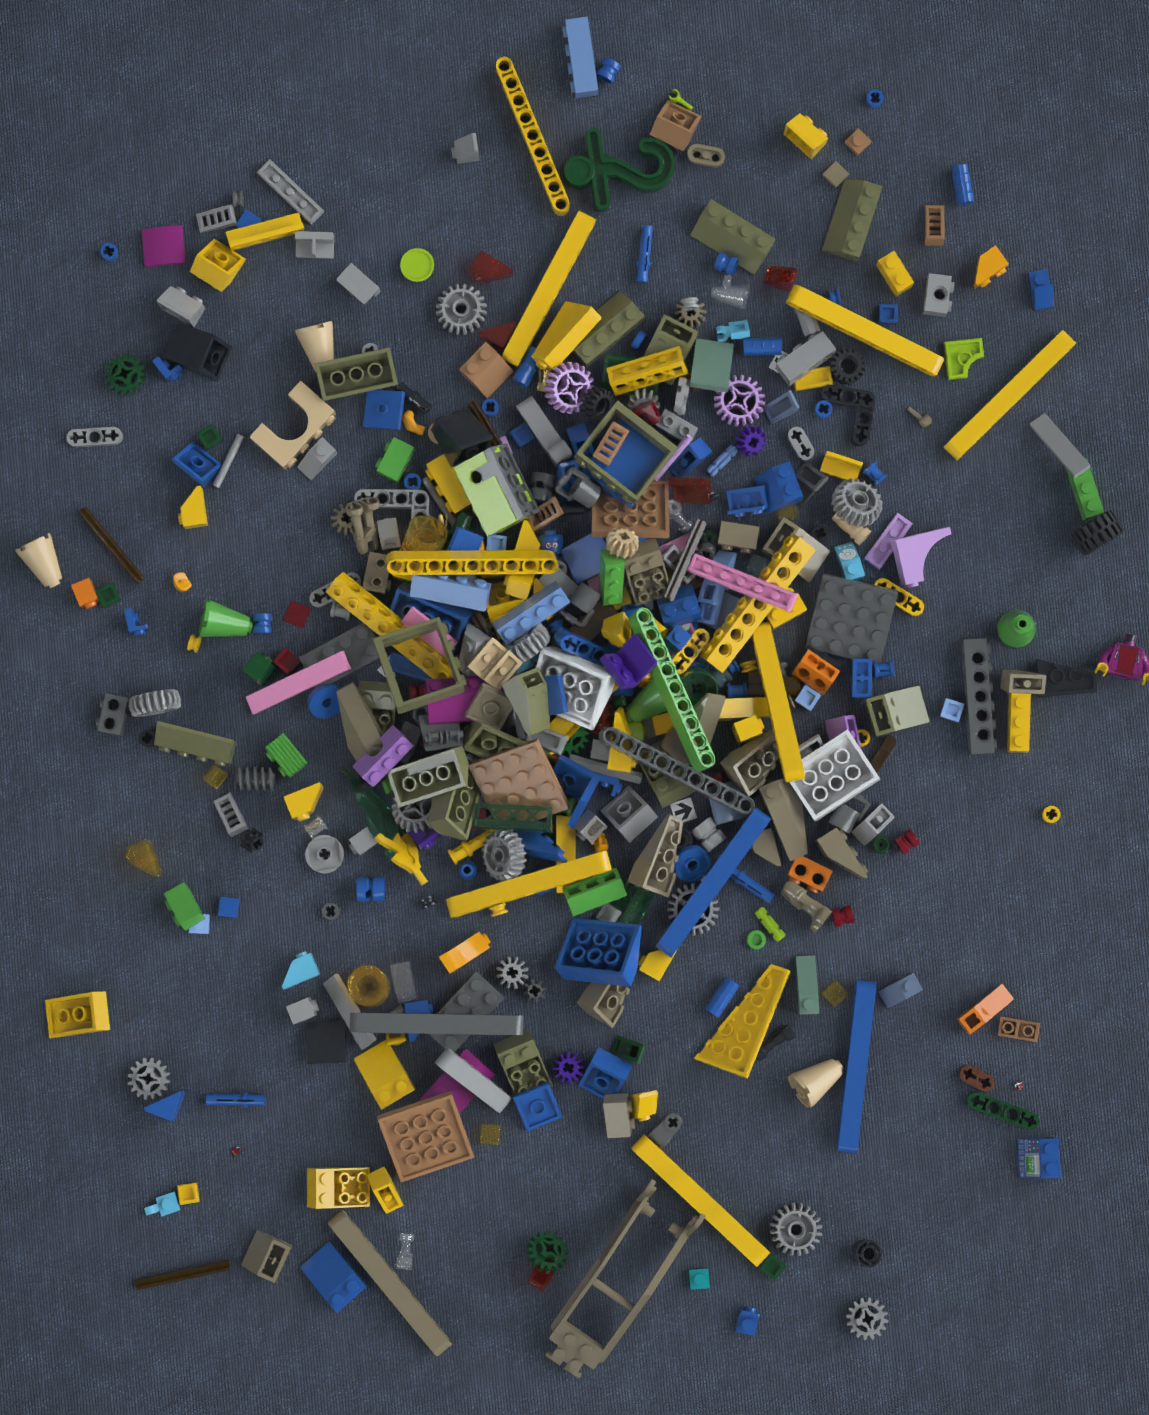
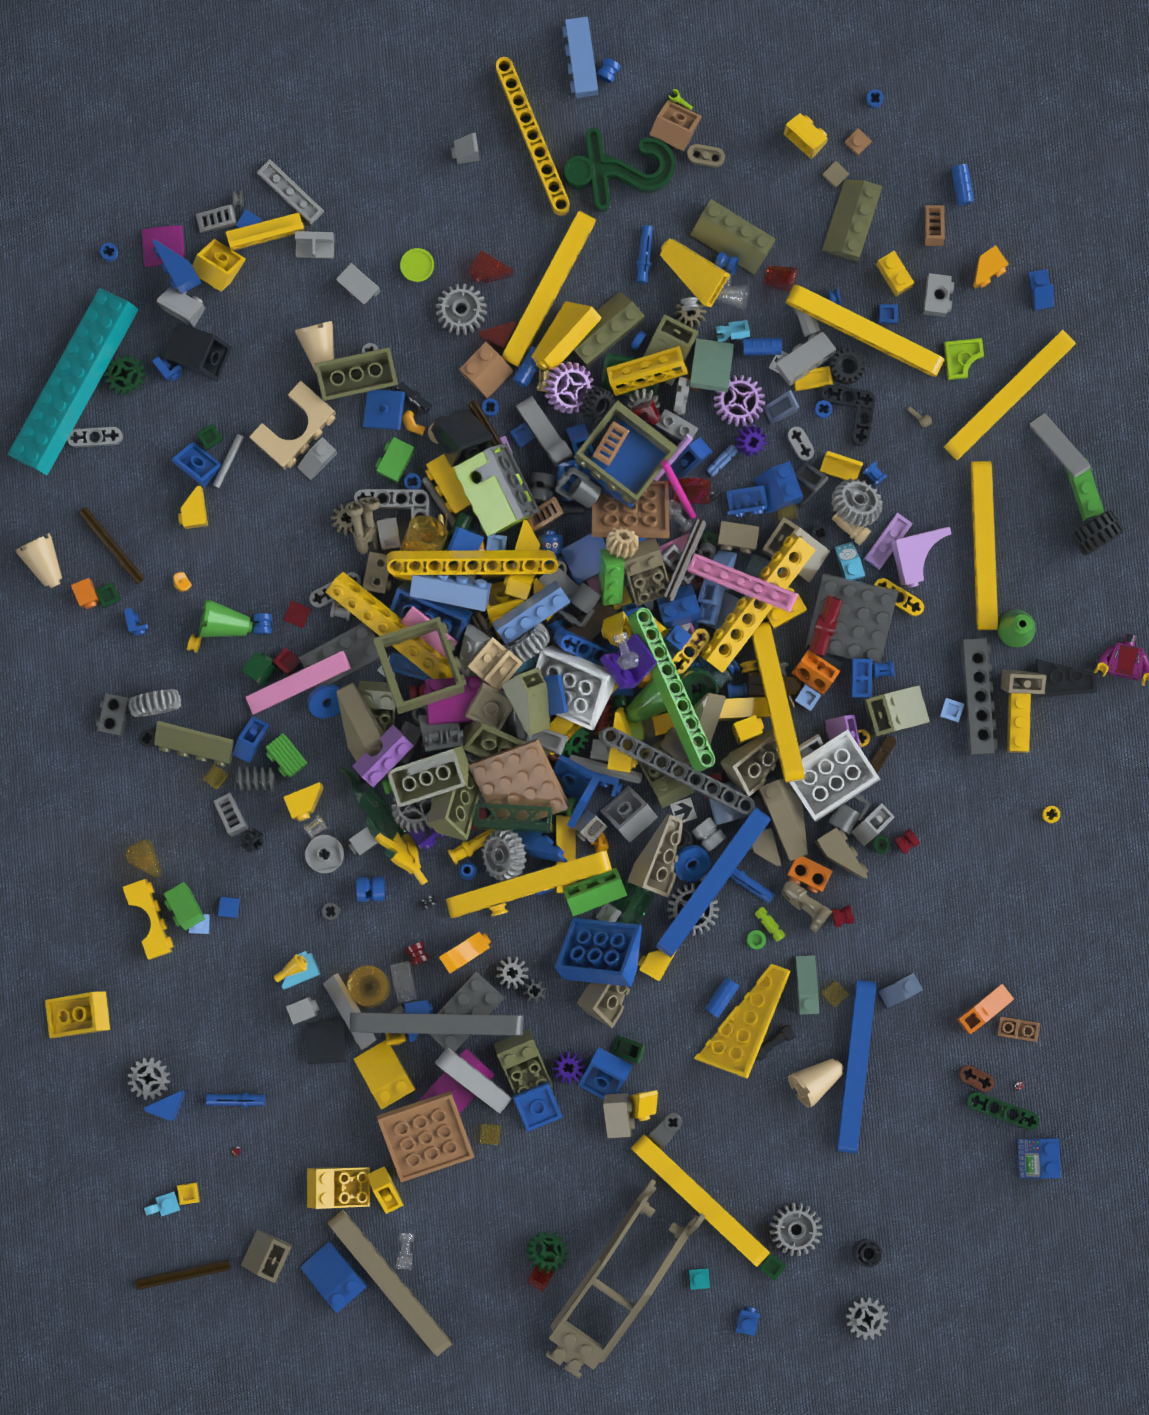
(73, 381): none -> teal brick
(156, 942): none -> yellow arch
(181, 271): none -> blue slope
(250, 739): none -> blue slope
(294, 966): none -> yellow cone
(417, 954): none -> dark red wheel
(628, 658): none -> clear leg
(678, 489): none -> dark pink bar
(695, 271): none -> yellow slope
(825, 625): none -> dark red piece
(984, 545): none -> yellow beam

